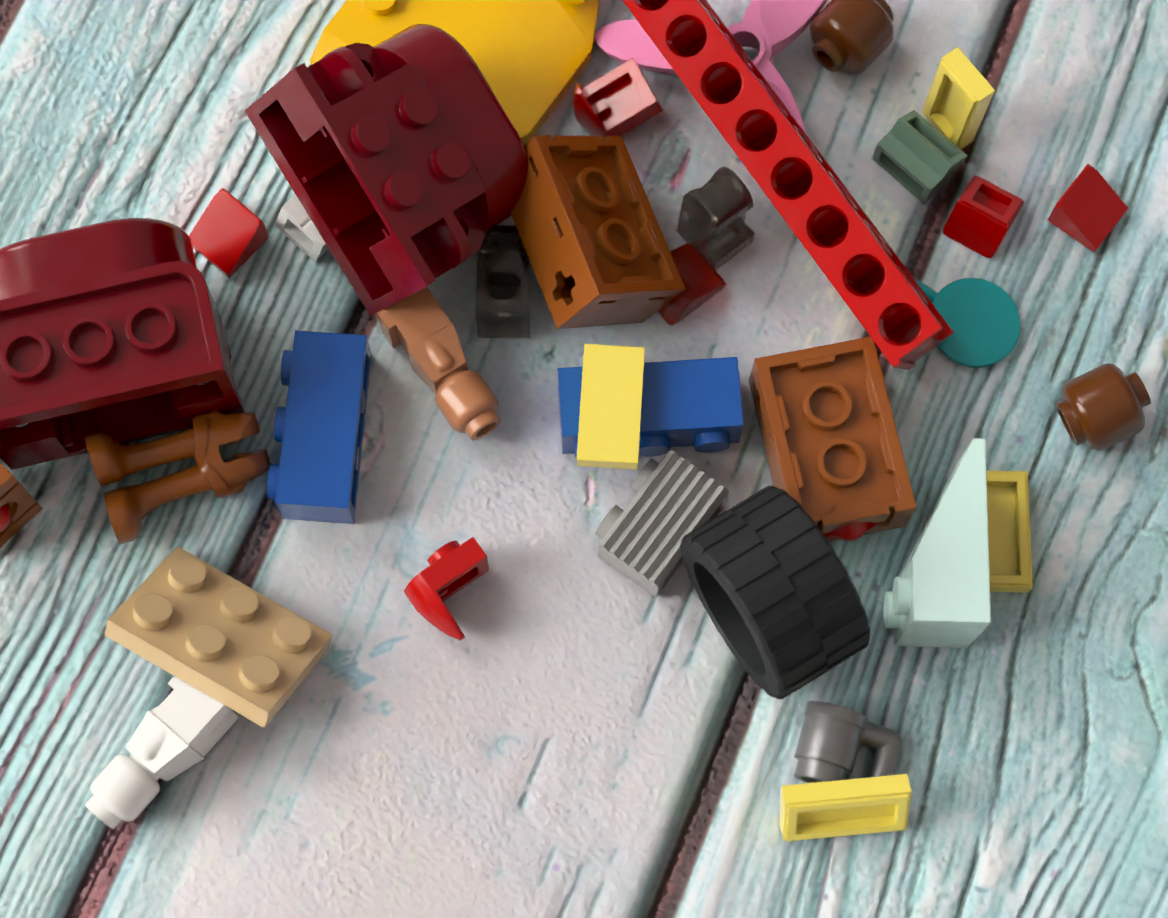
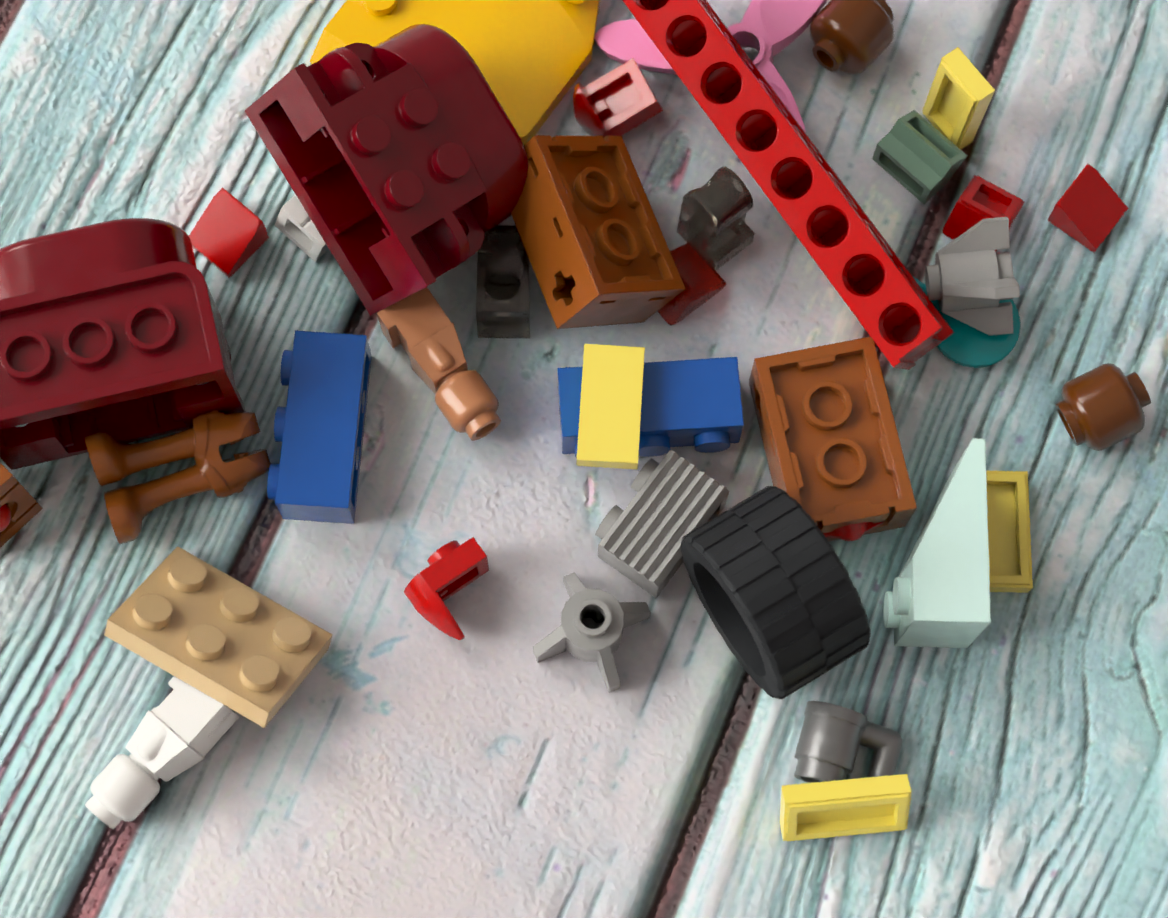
(587, 643): none -> light grey brick
(974, 278): none -> light grey brick

